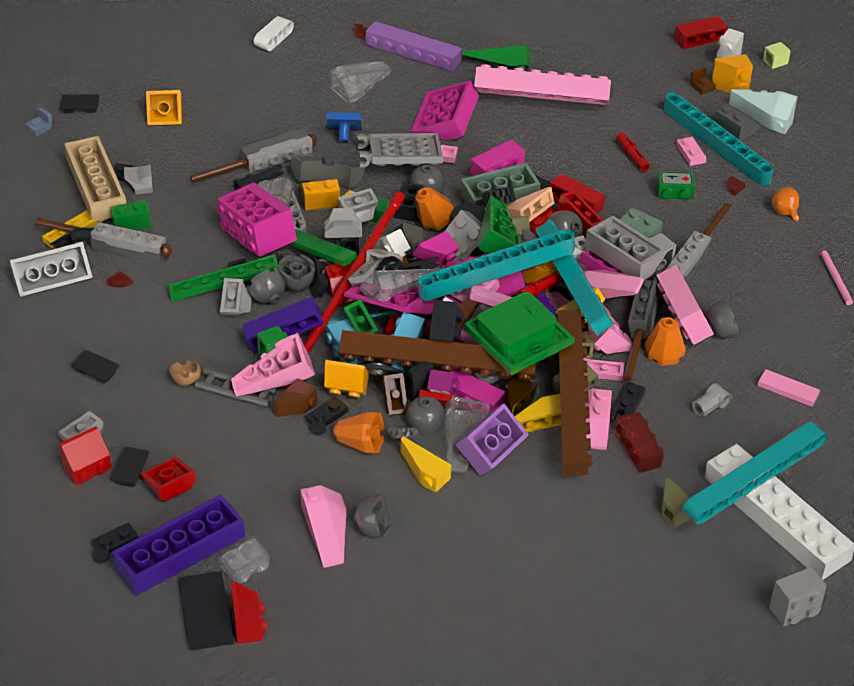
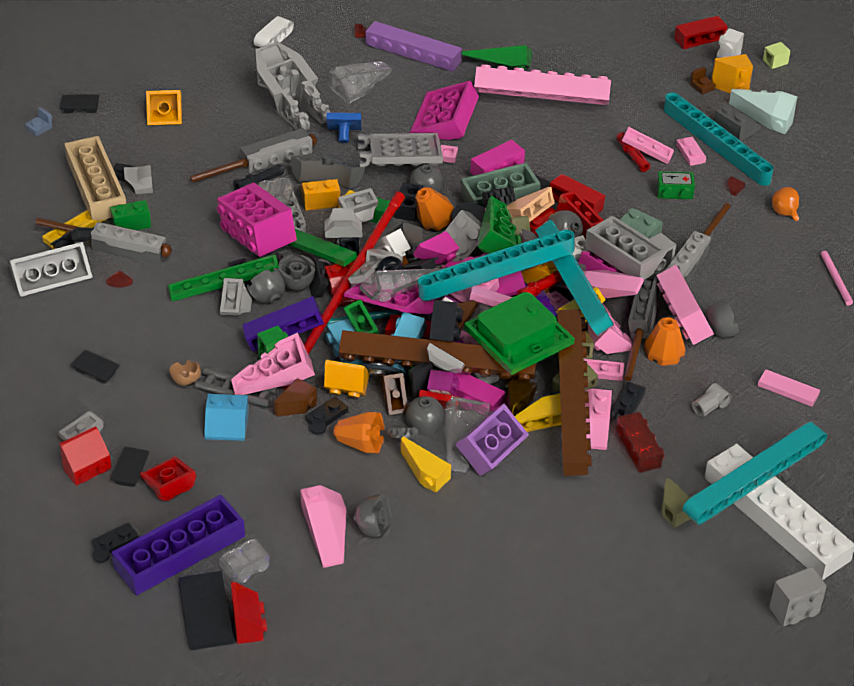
(226, 417): none -> dark azure slope
(288, 79): none -> light grey connector
(443, 360): none -> light grey slope
(648, 145): none -> bright pink tile

